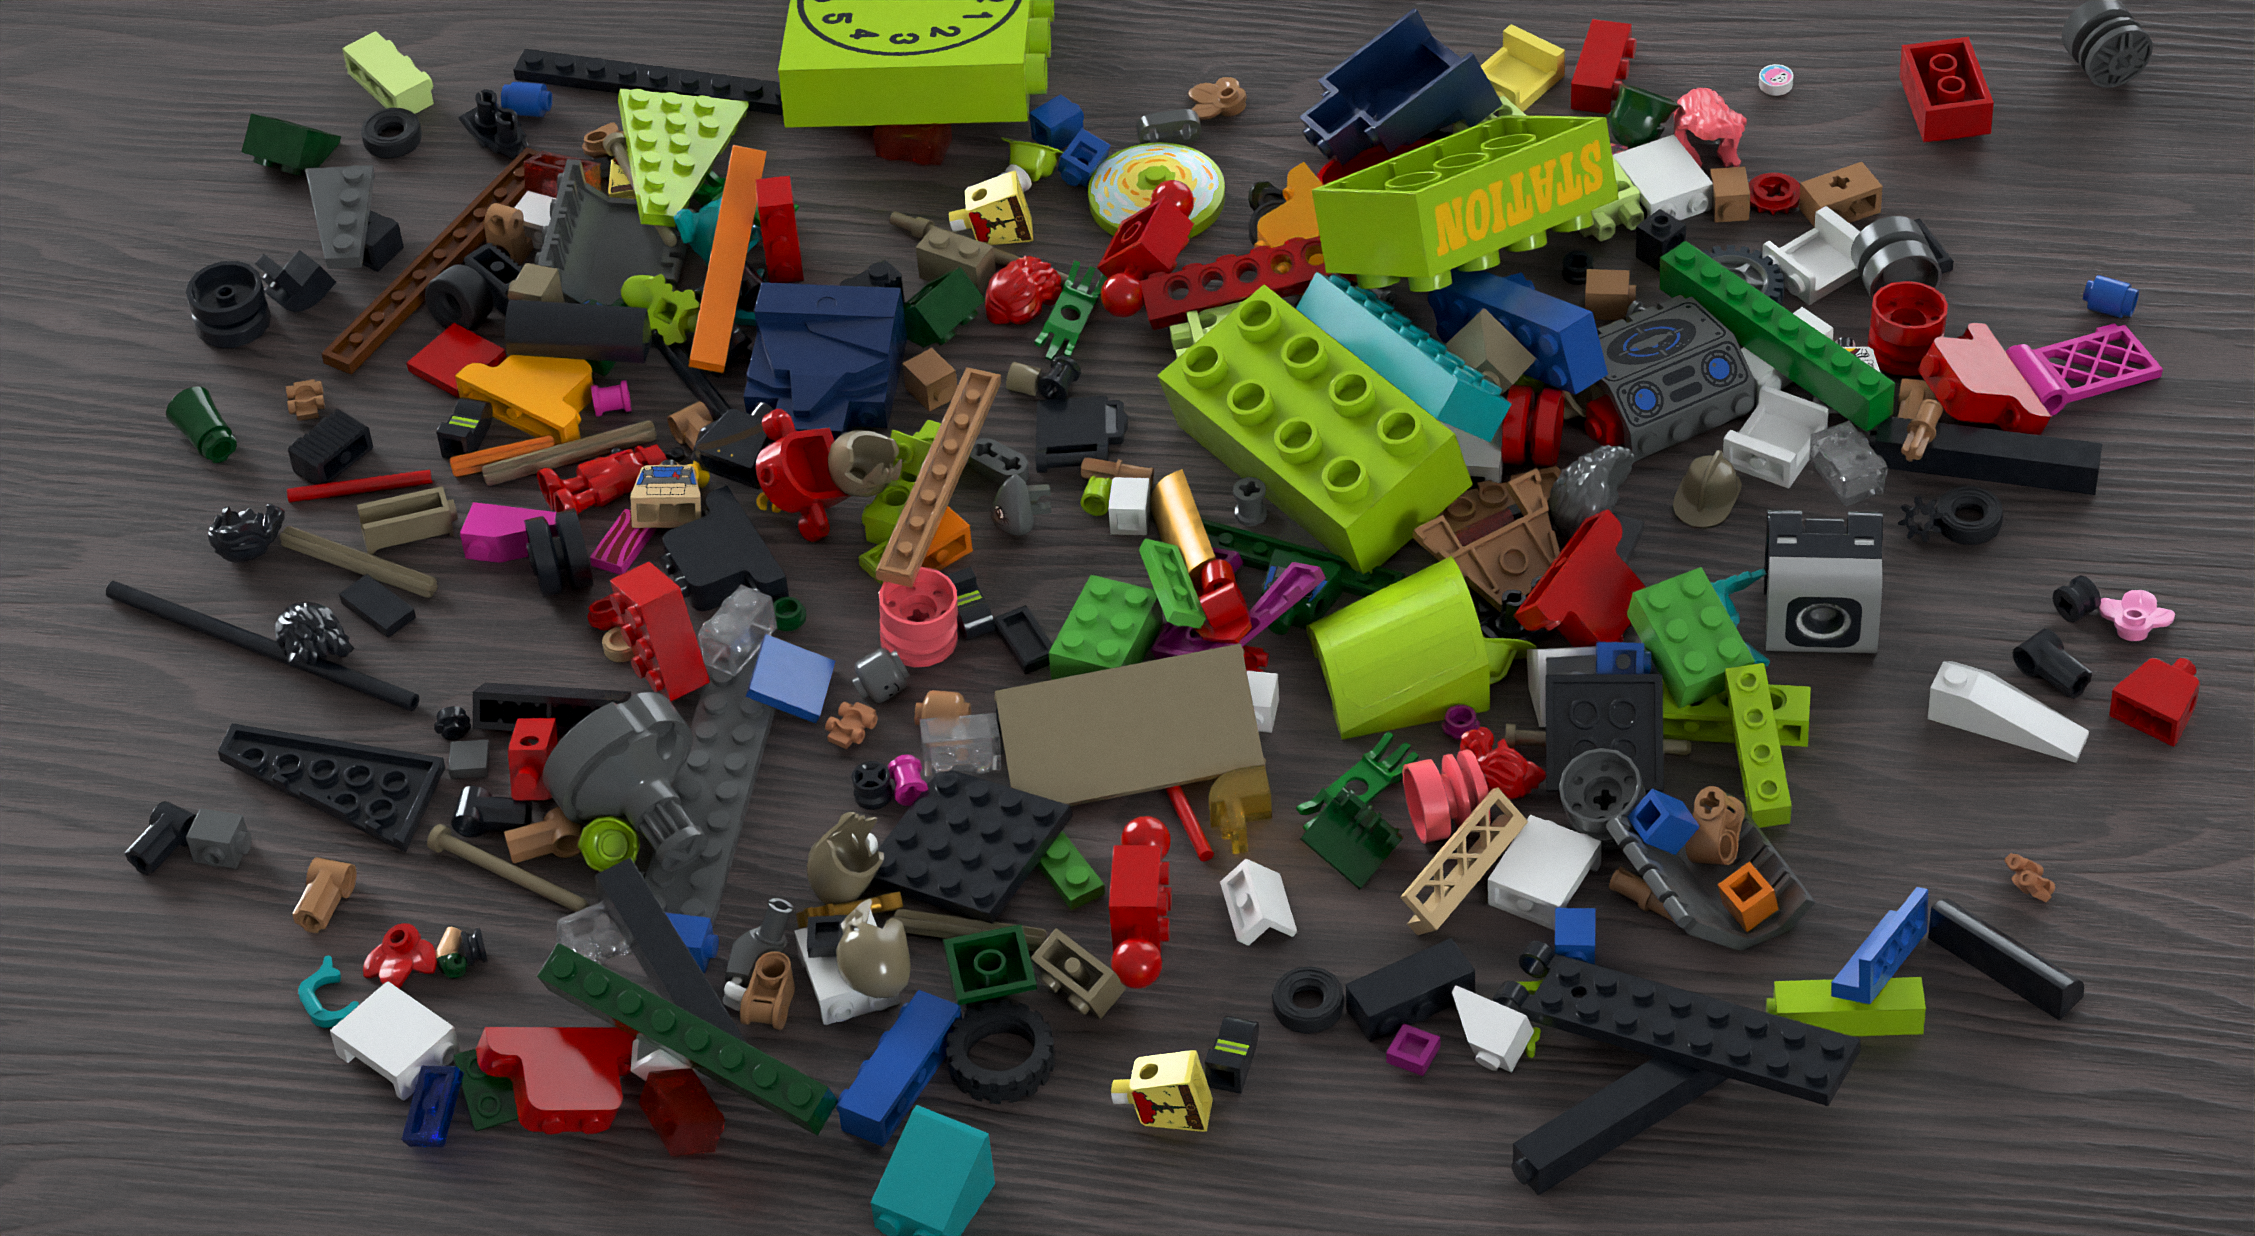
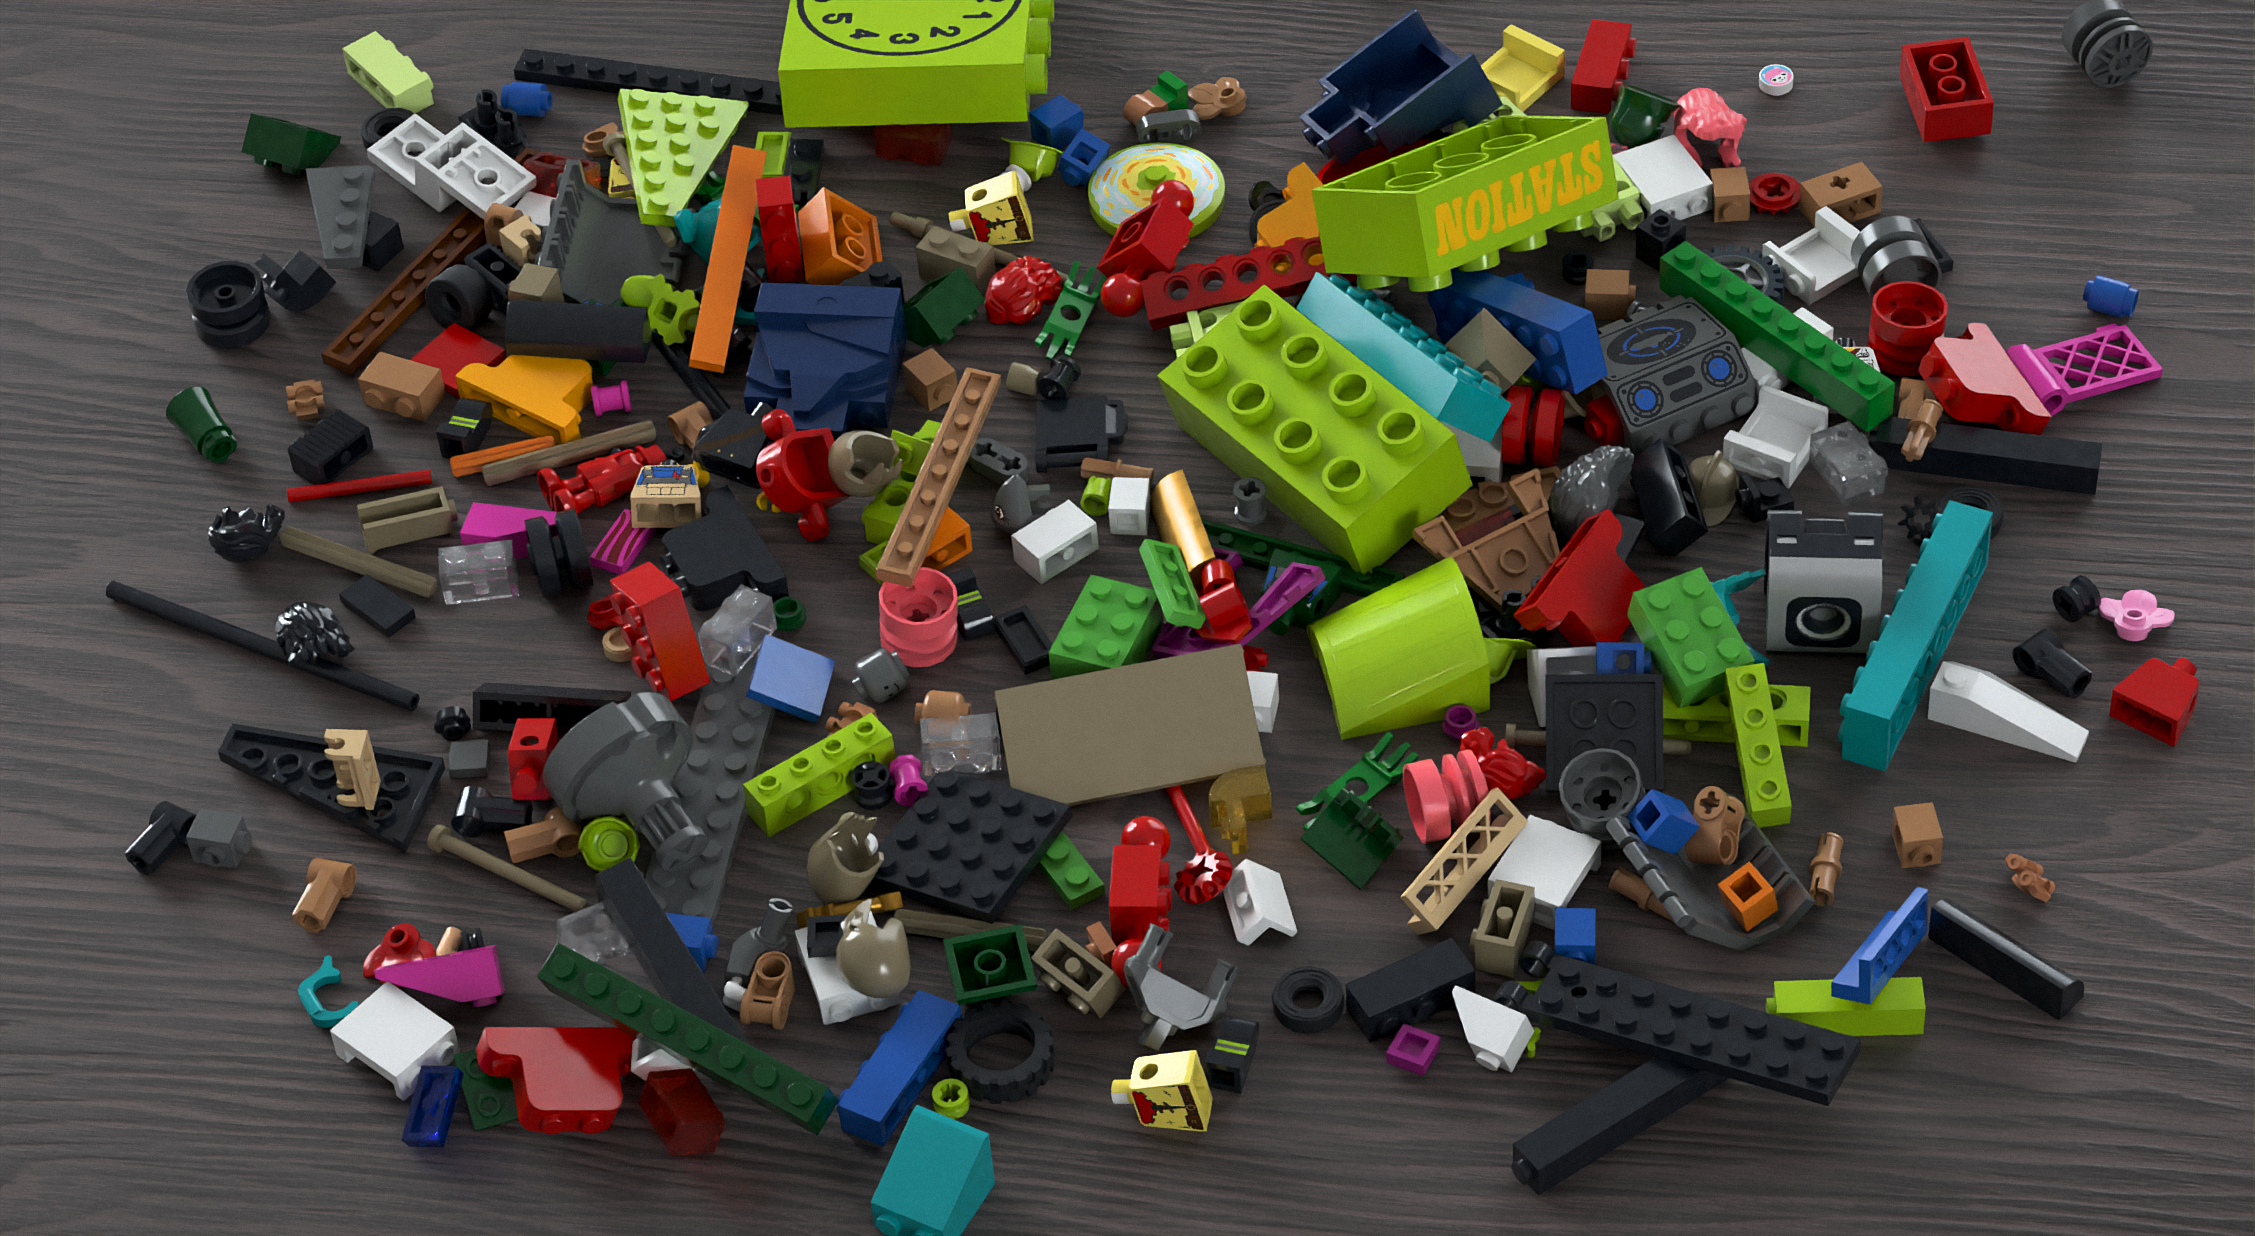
(353, 766): none -> tan hinge
(402, 386): none -> medium nougat brick
(450, 166): none -> white bracket
(457, 976): none -> dark pink slope
(478, 572): none -> clear brick
(519, 240): none -> tan hinge
(777, 149): none -> lime tile
(804, 167): none -> black hinge
(816, 775): none -> lime brick
(837, 239): none -> orange slope
(951, 1088): none -> lime bush
(1055, 541): none -> white brick
(1100, 944): none -> nougat plate
(1165, 96): none -> leg
(1168, 1002): none -> dark grey connector
(1208, 884): none -> red gear
(1503, 928): none -> dark tan brick
(1667, 498): none -> black brick
(1762, 496): none -> black bracket
(1826, 868): none -> medium nougat pin
(1915, 635): none -> teal brick
(1917, 835): none -> medium nougat brick

